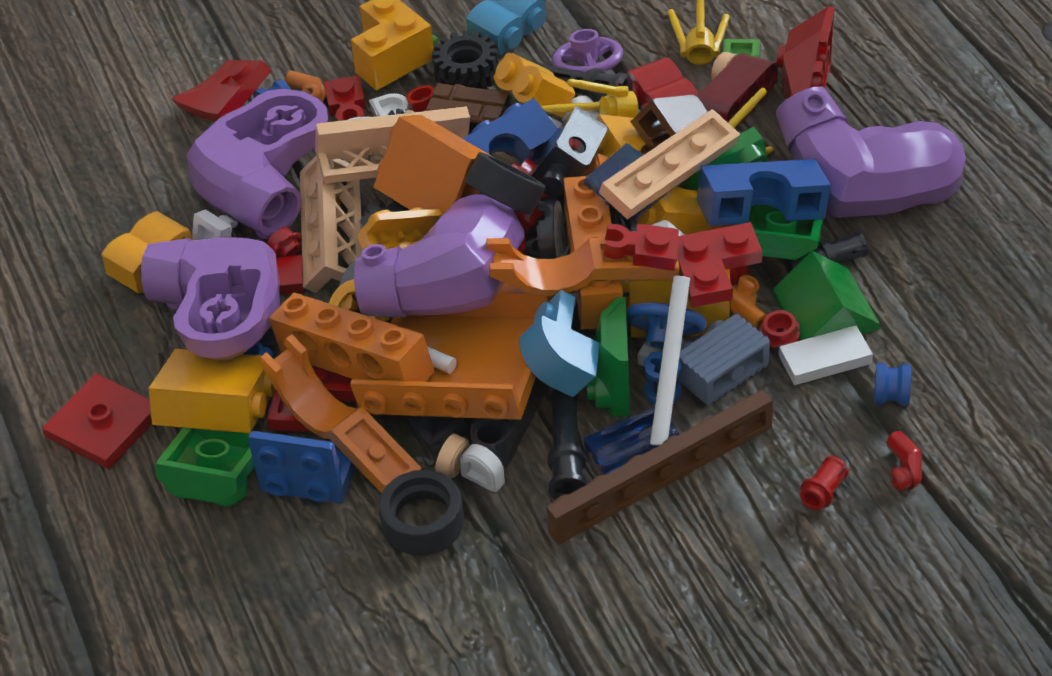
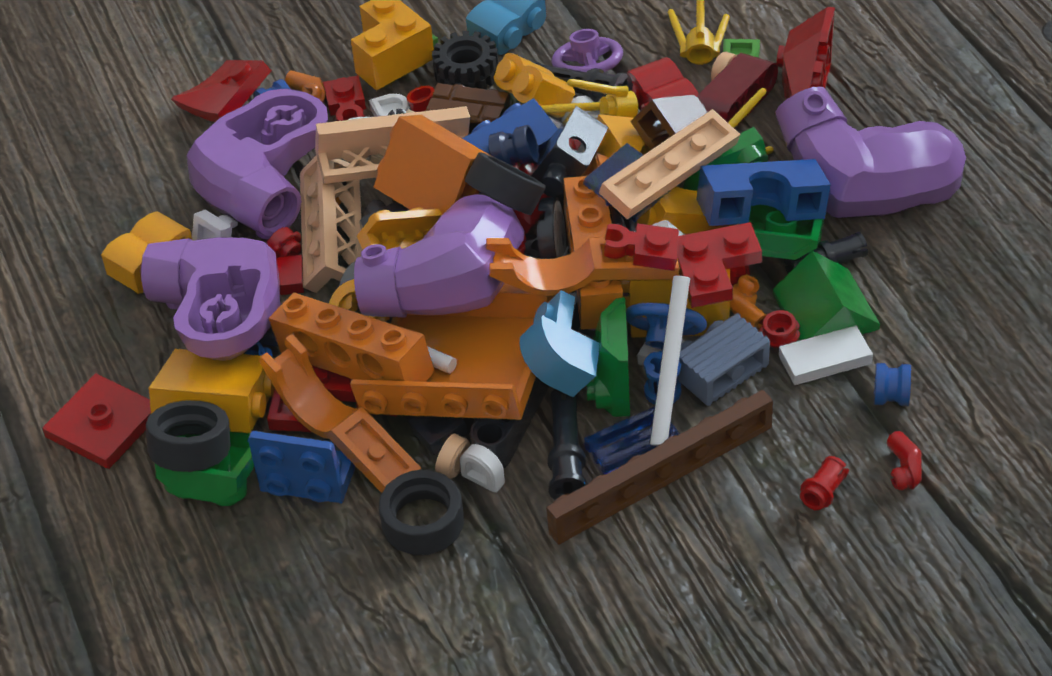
(188, 453): none -> black tyre
(515, 147): none -> dark blue wheel

